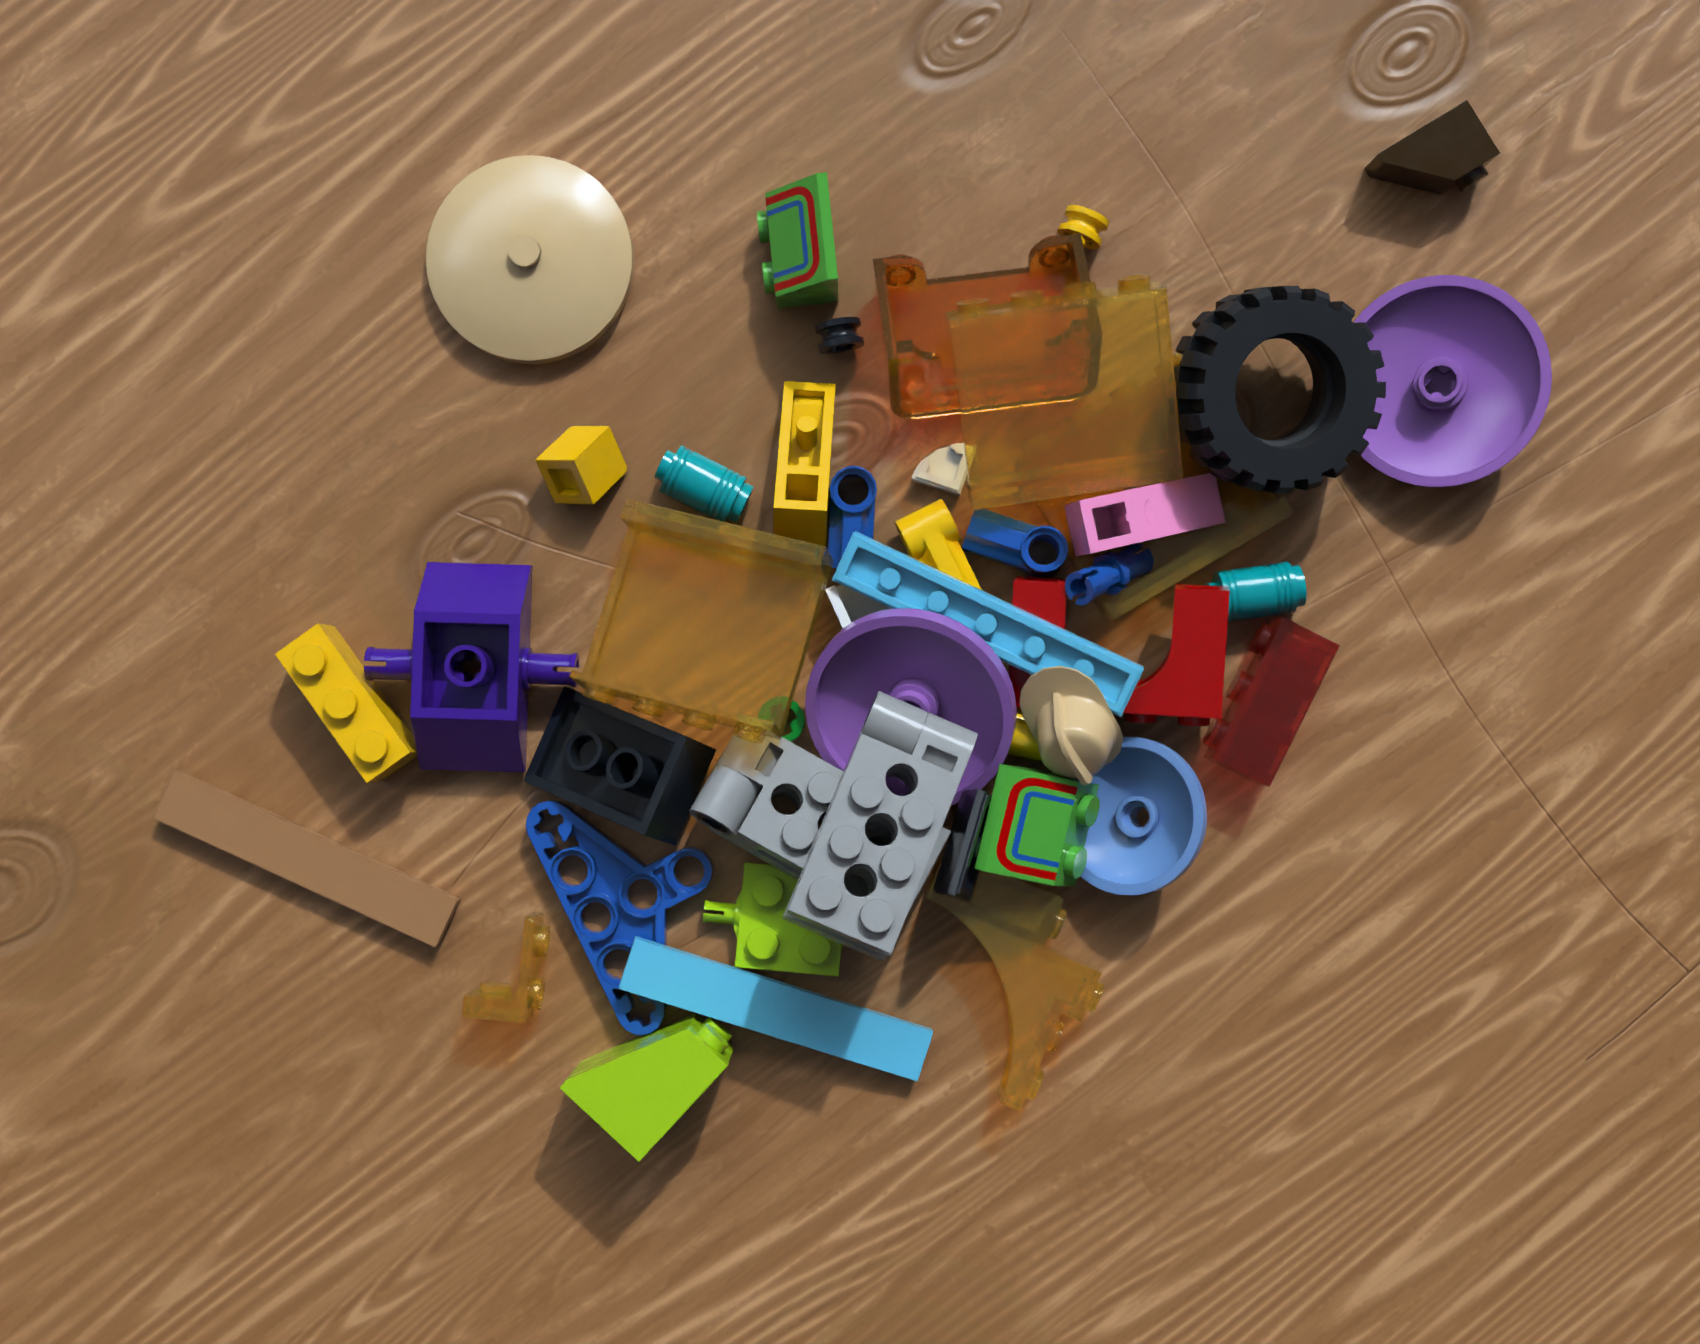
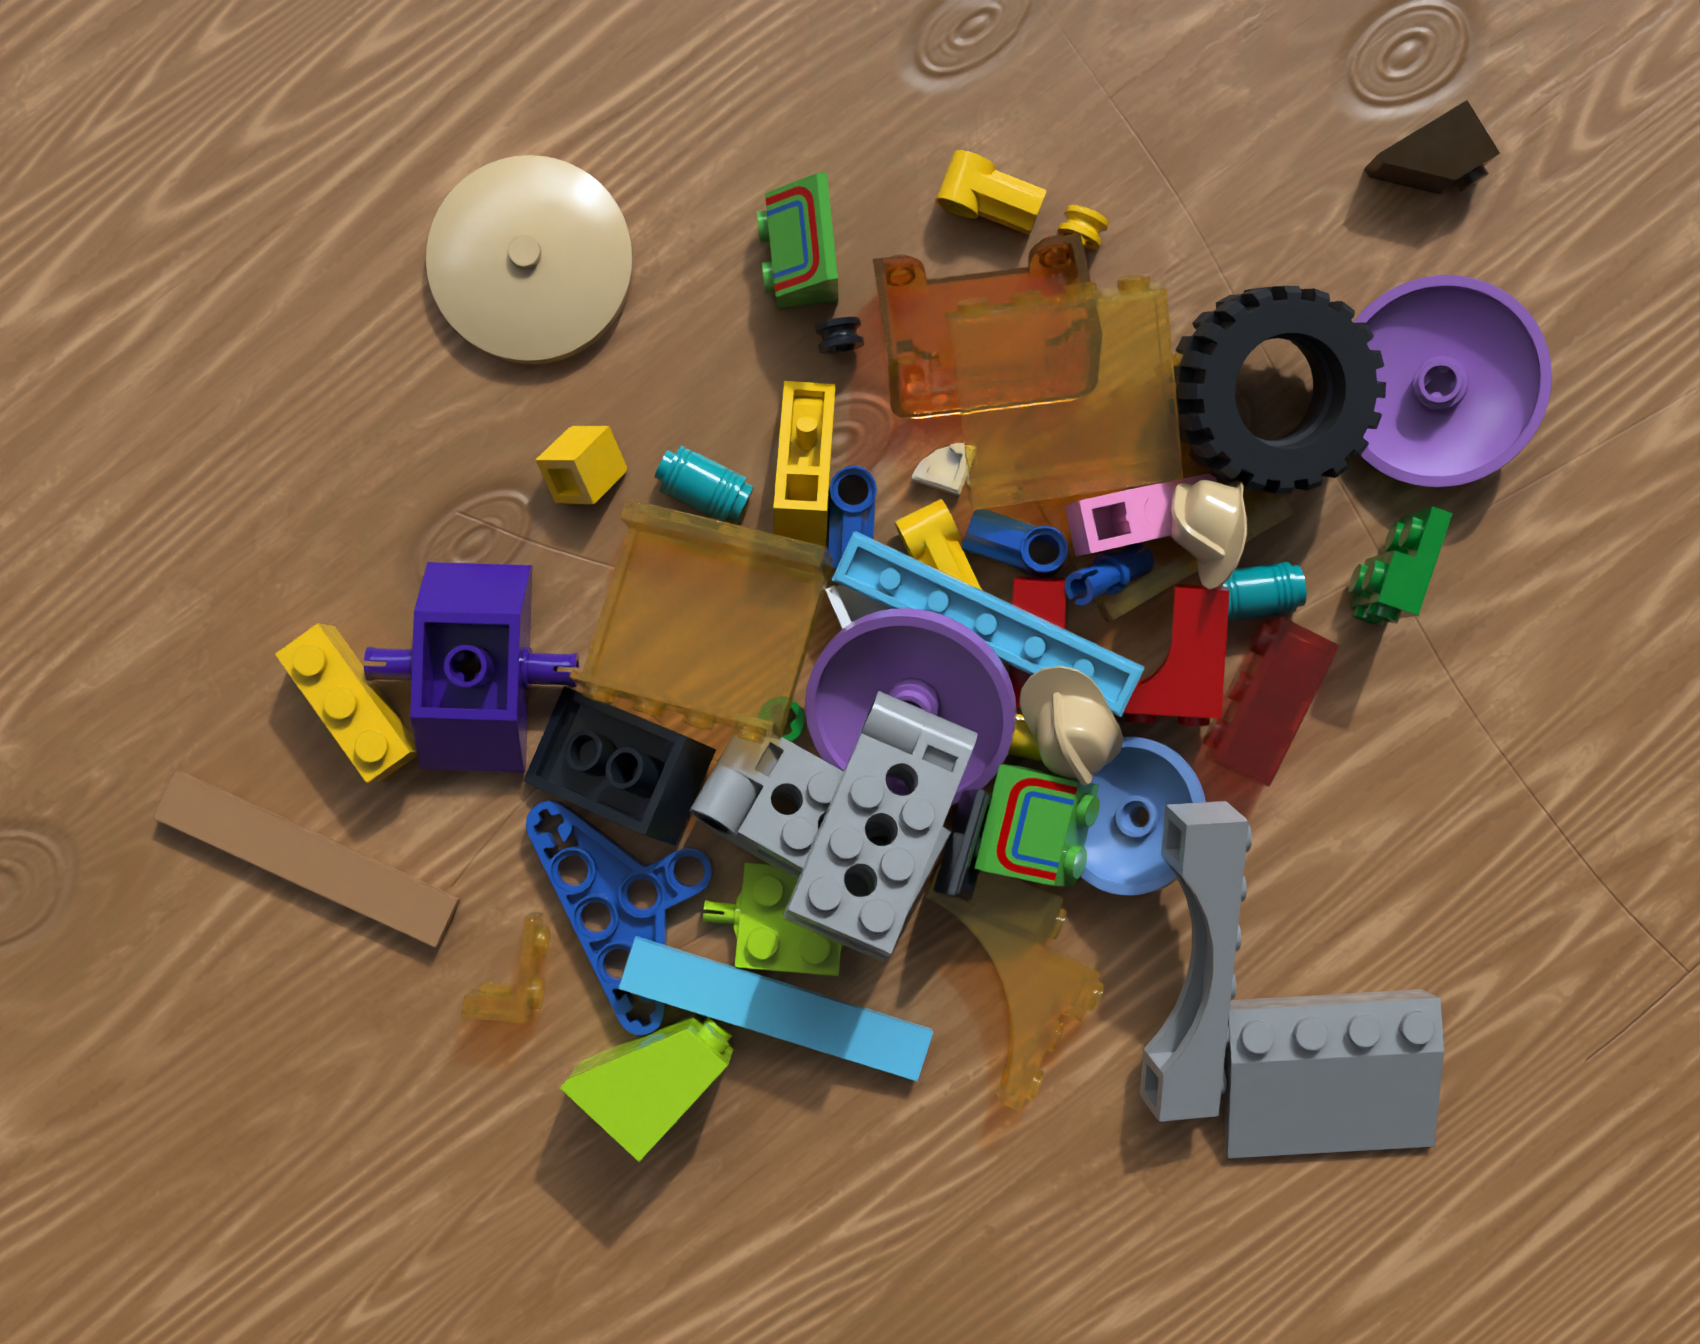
(977, 189): none -> yellow piece
(1186, 1057): none -> light grey arch
(1211, 527): none -> tan piece
(1332, 1073): none -> light grey slope
(1397, 581): none -> green plate

